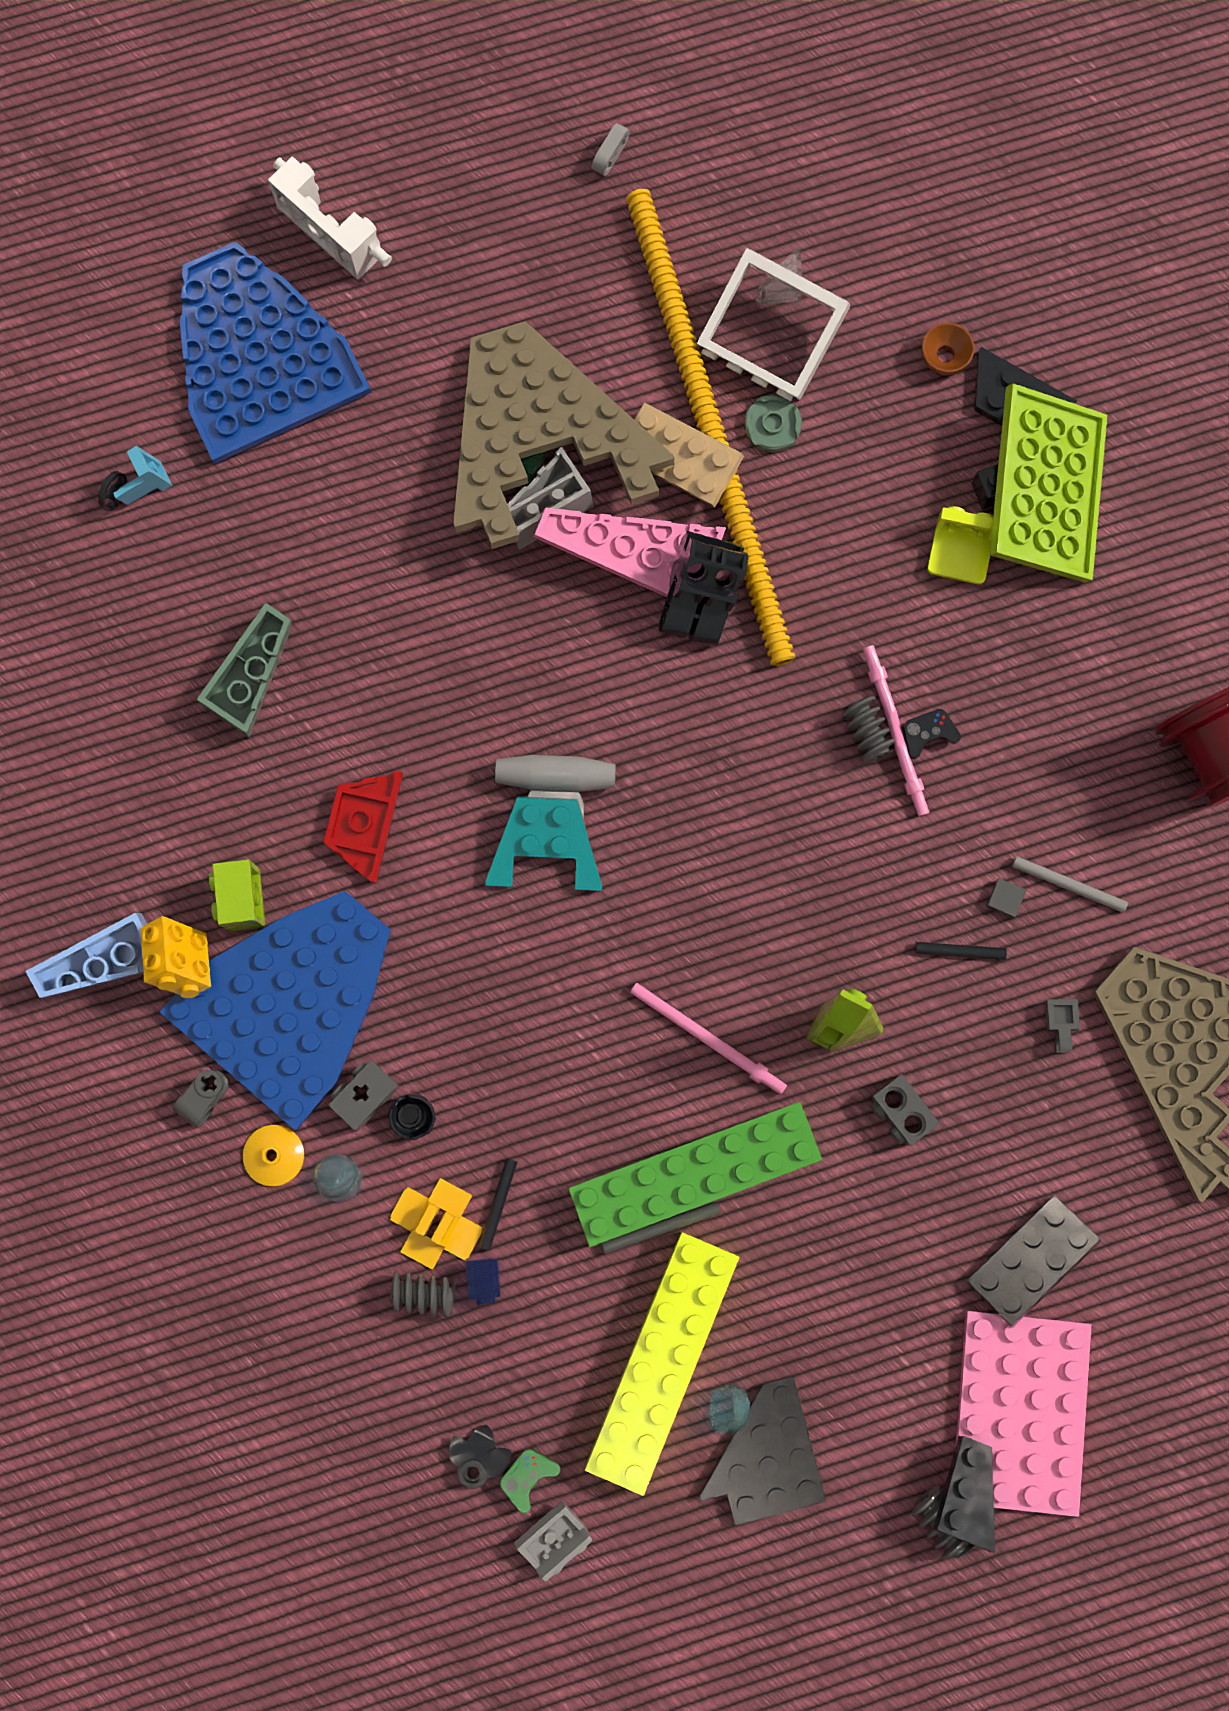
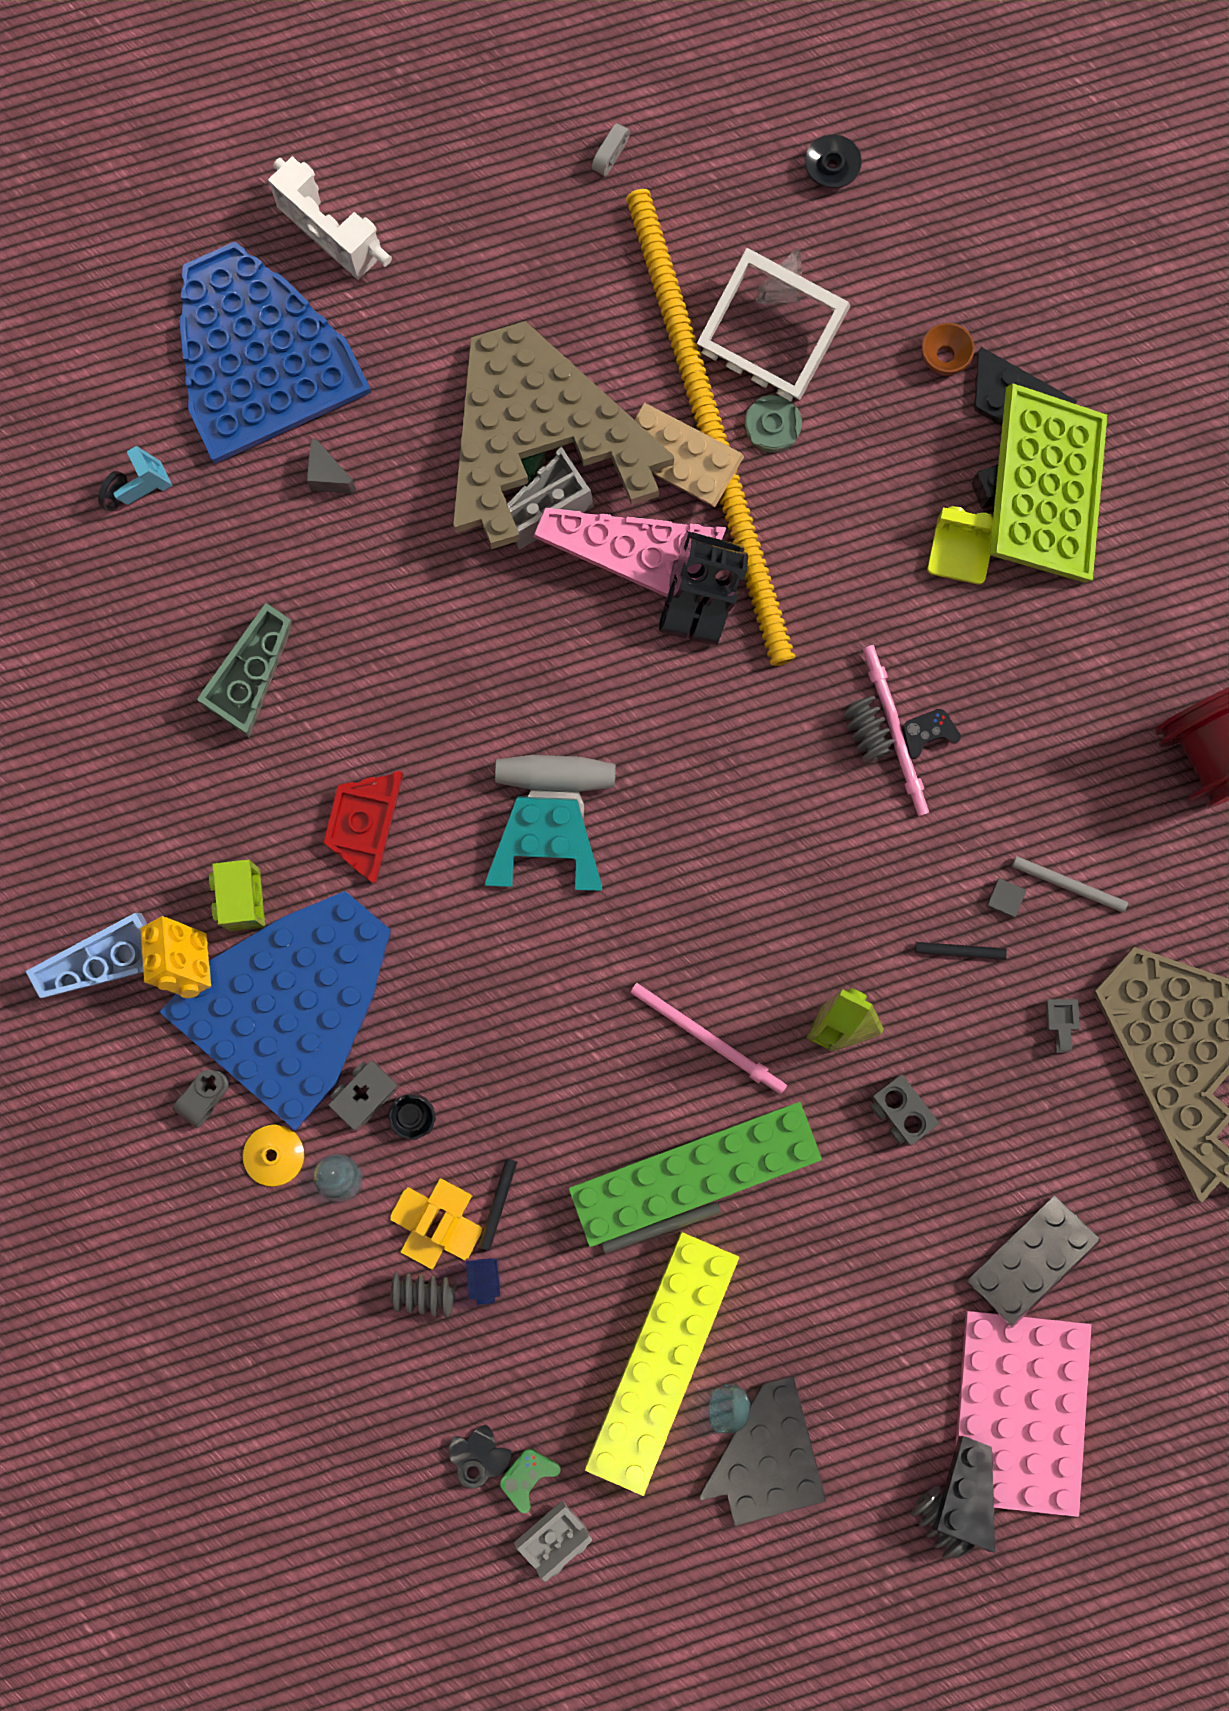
(326, 473): none -> dark grey slope
(837, 151): none -> black dish

